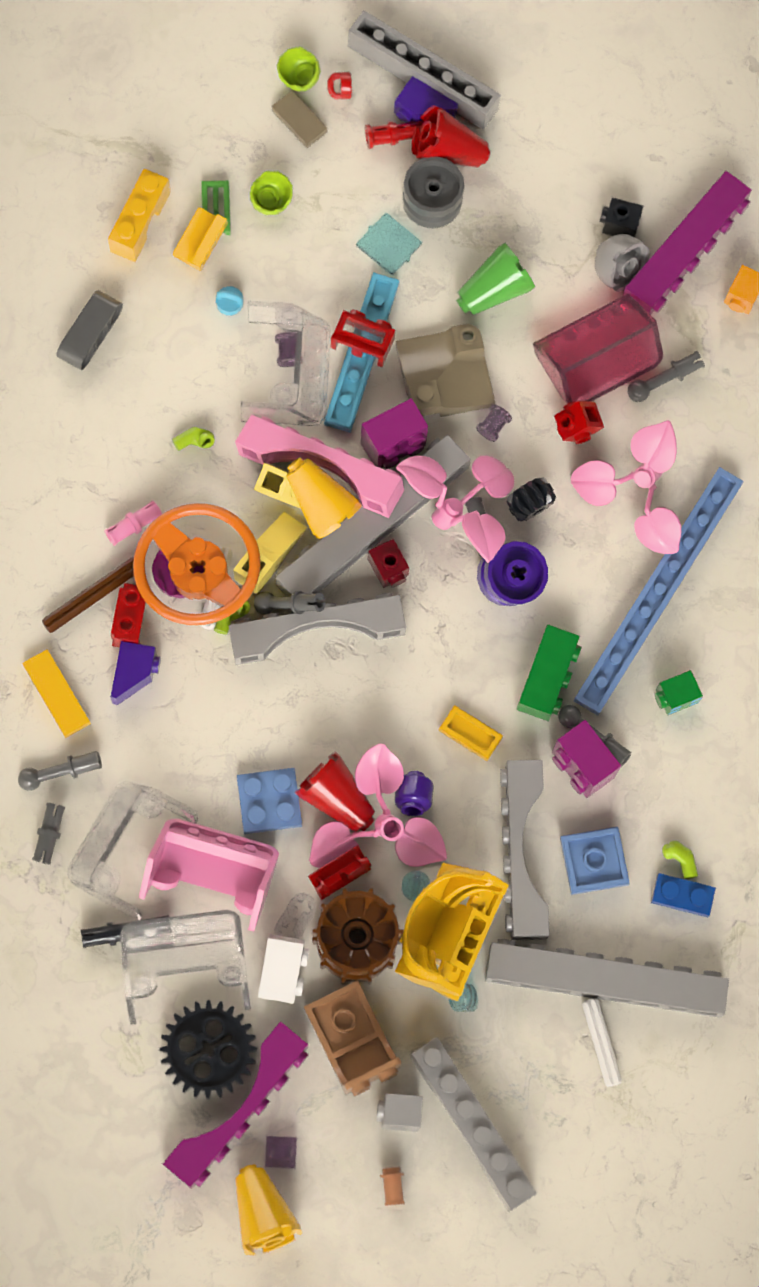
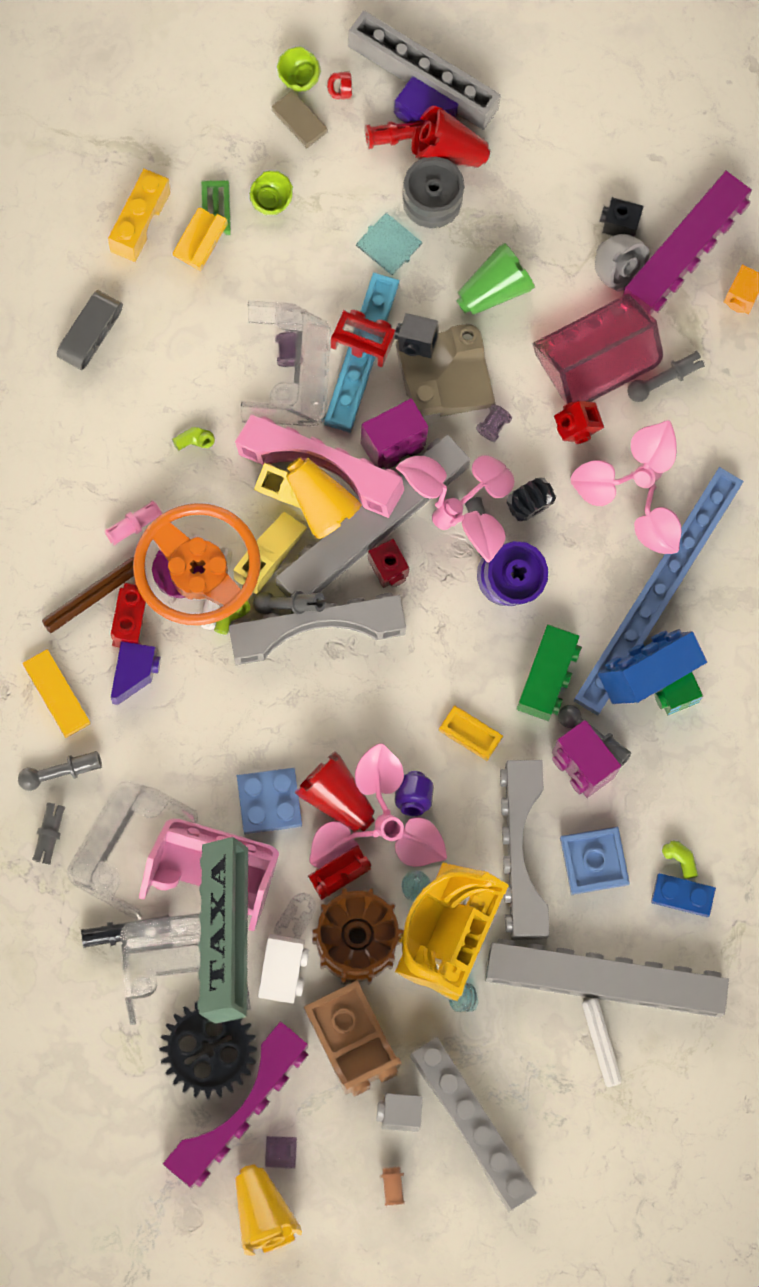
(223, 930): none -> sand green brick
(229, 300): medium azure tile -> none
(417, 335): none -> brick
(651, 666): none -> blue brick

